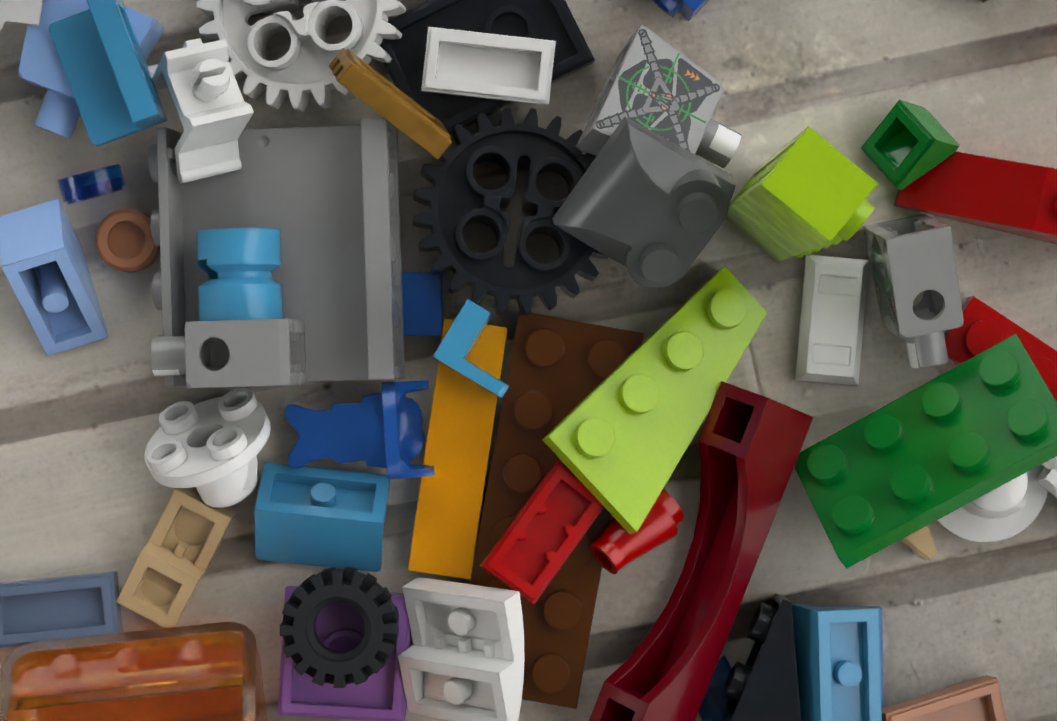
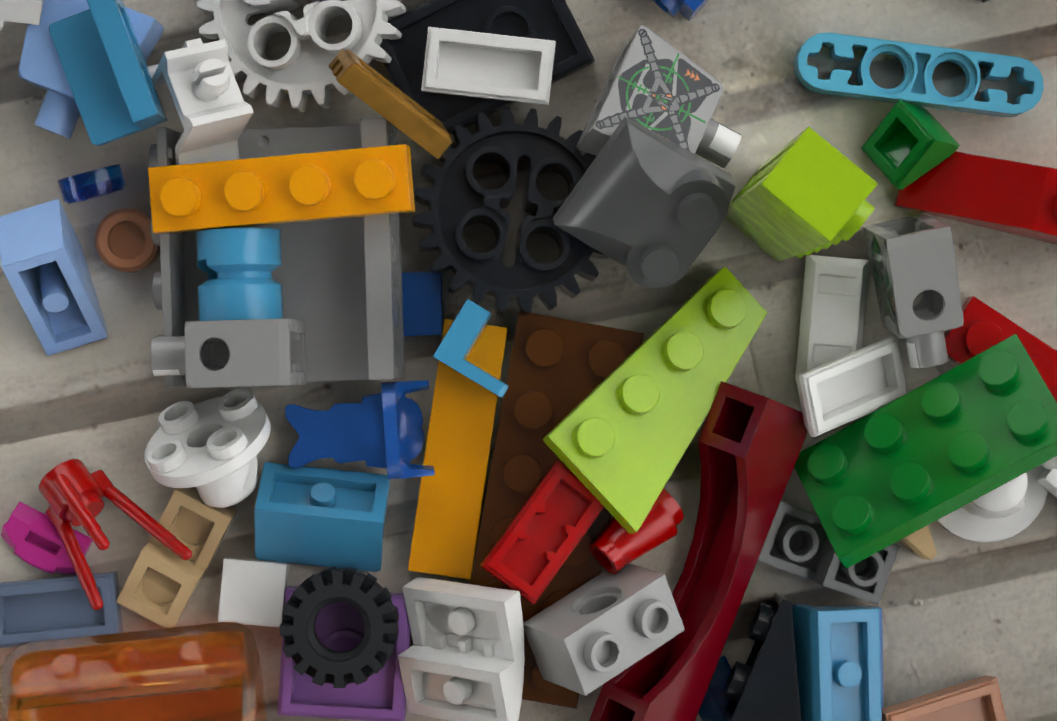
(38, 540): none -> dark pink piece
(76, 499): none -> red plant
(253, 591): none -> white tile
(281, 189): none -> light orange plate
(603, 628): none -> light grey brick
(803, 548): none -> dark grey slope
(851, 386): none -> white tile
(918, 68): none -> medium azure beam

